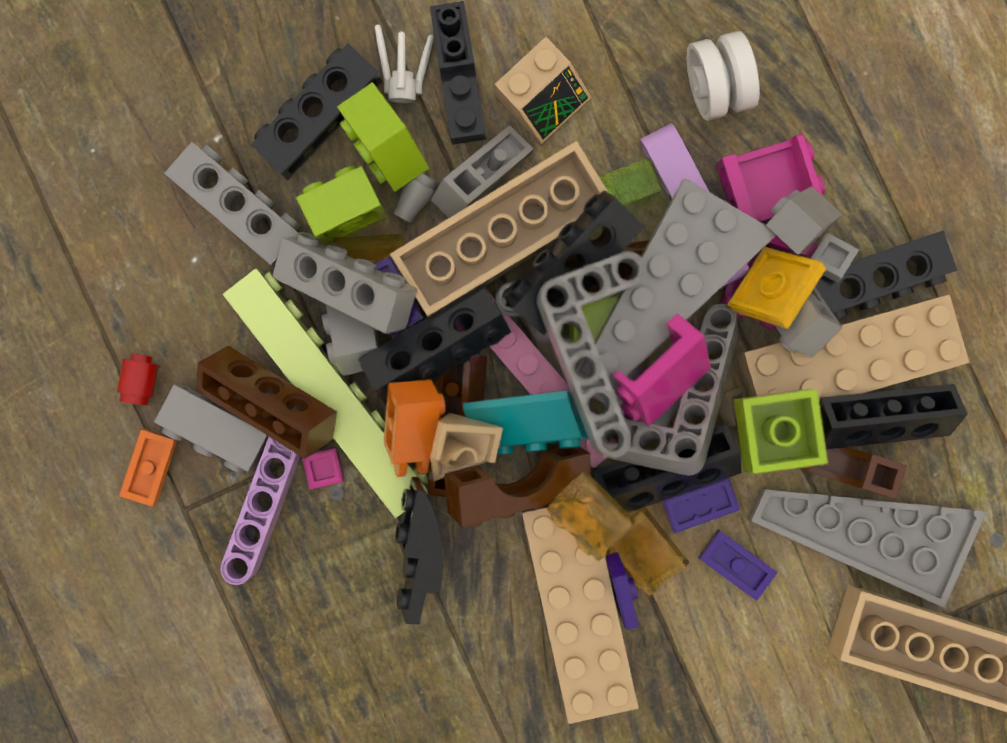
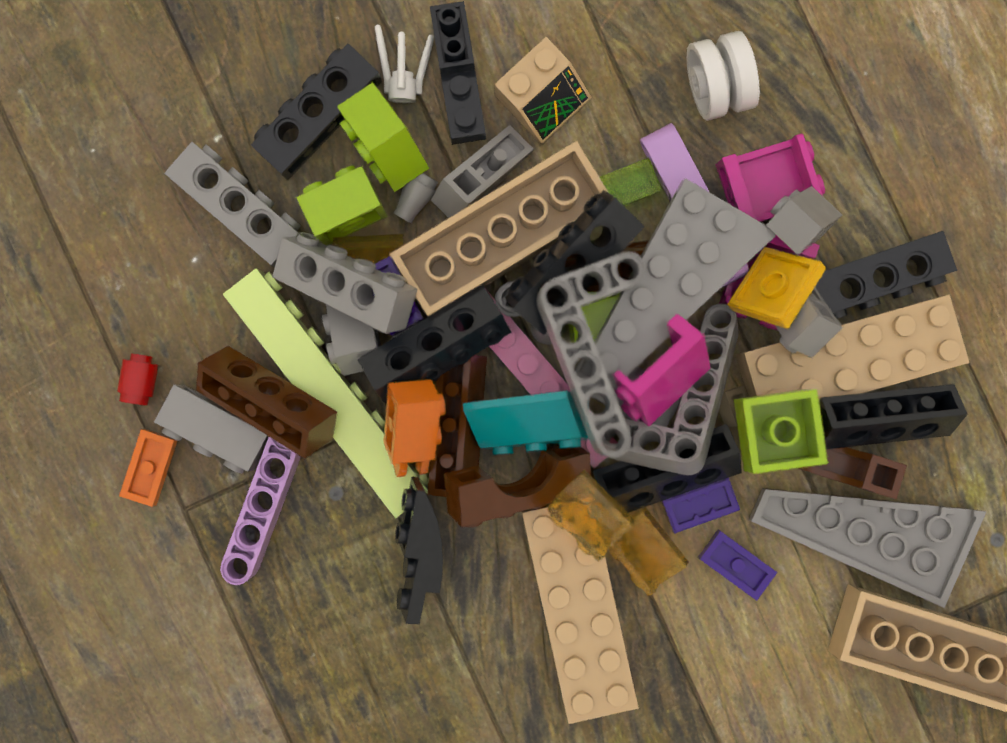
(323, 468): dark pink tile -> none
(463, 444): tan slope -> none
(623, 589): dark purple plate -> none
(835, 256): light grey plate -> none

